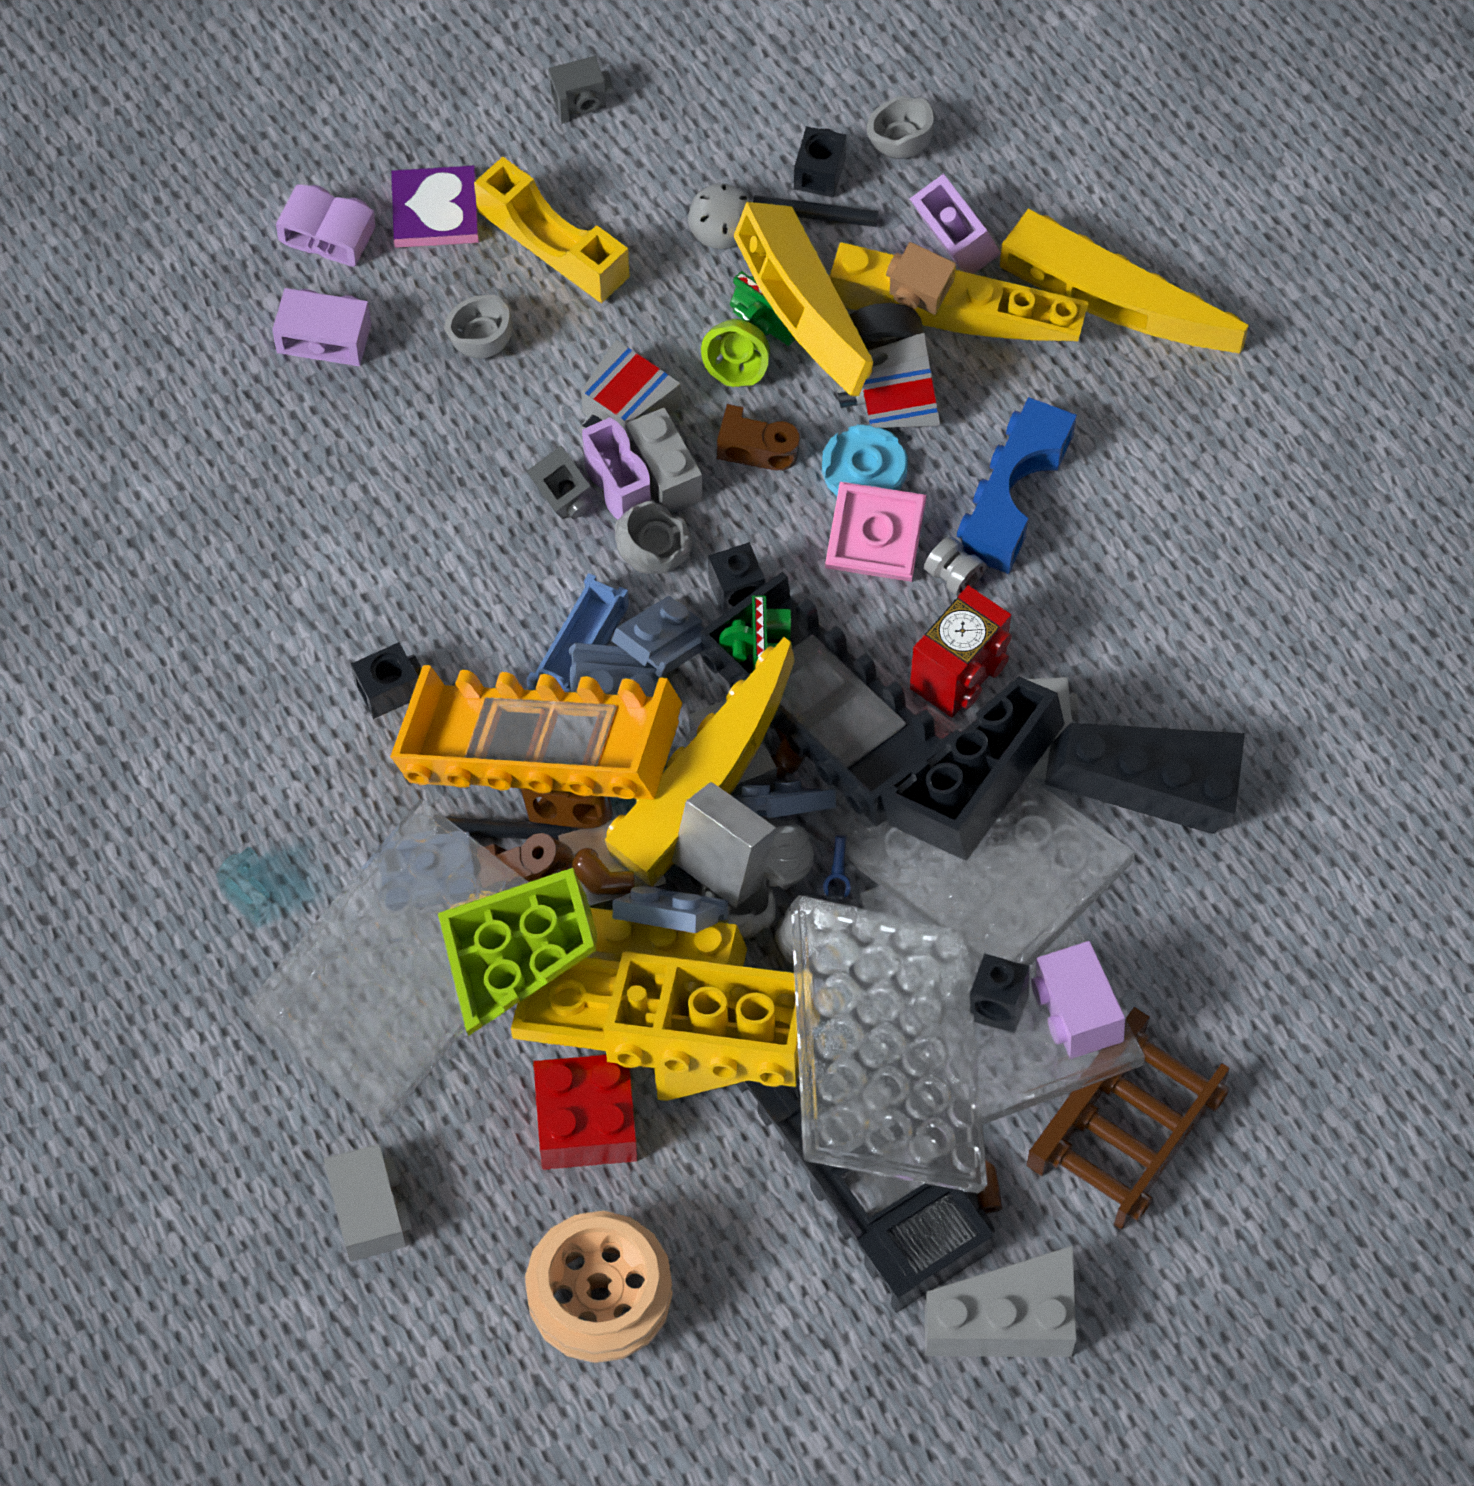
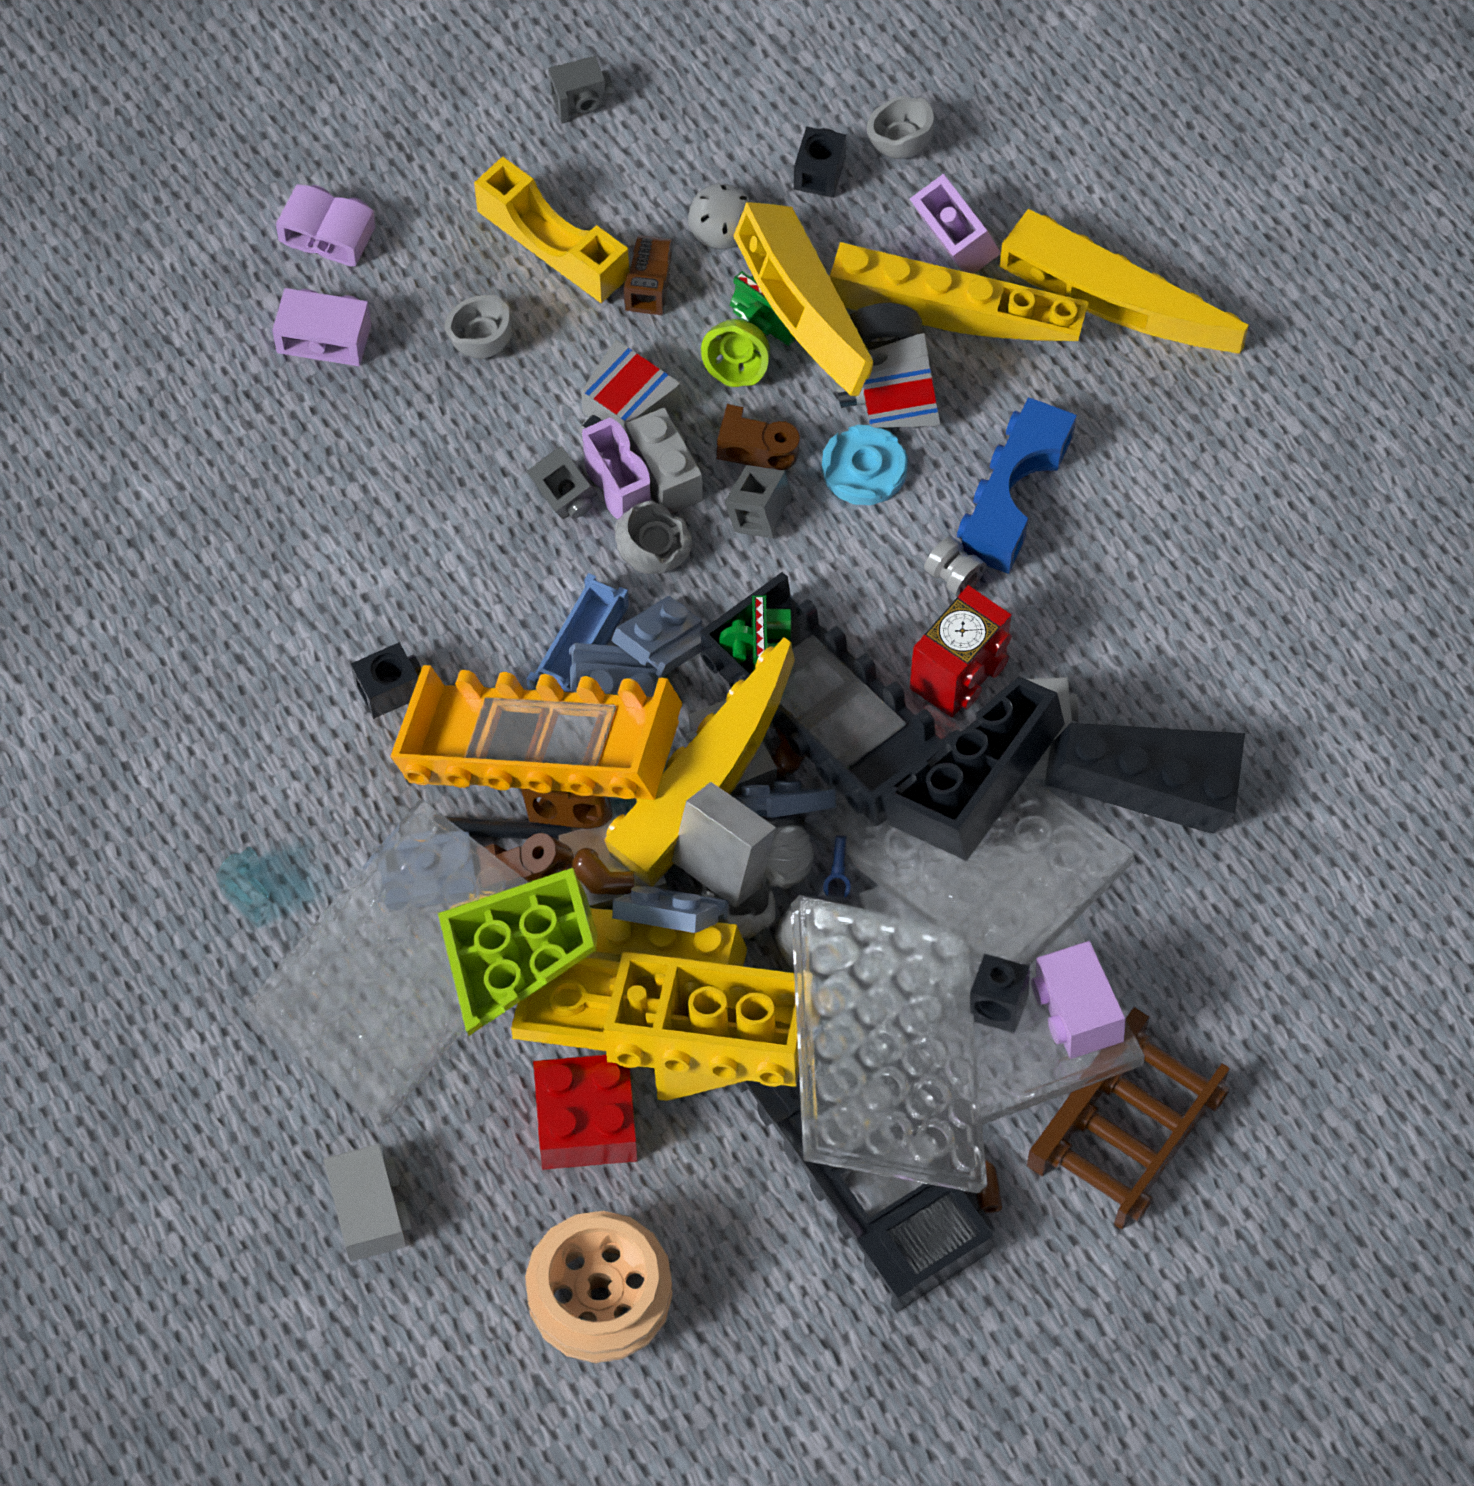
(434, 206): tile -> none
(648, 274): none -> reddish brown leg
(734, 575): black brick -> none
(758, 501): none -> dark grey brick
(825, 211): black bar -> none
(875, 531): bright pink tile -> none
(920, 278): medium nougat brick -> none
(1006, 1311): light grey wedge -> none

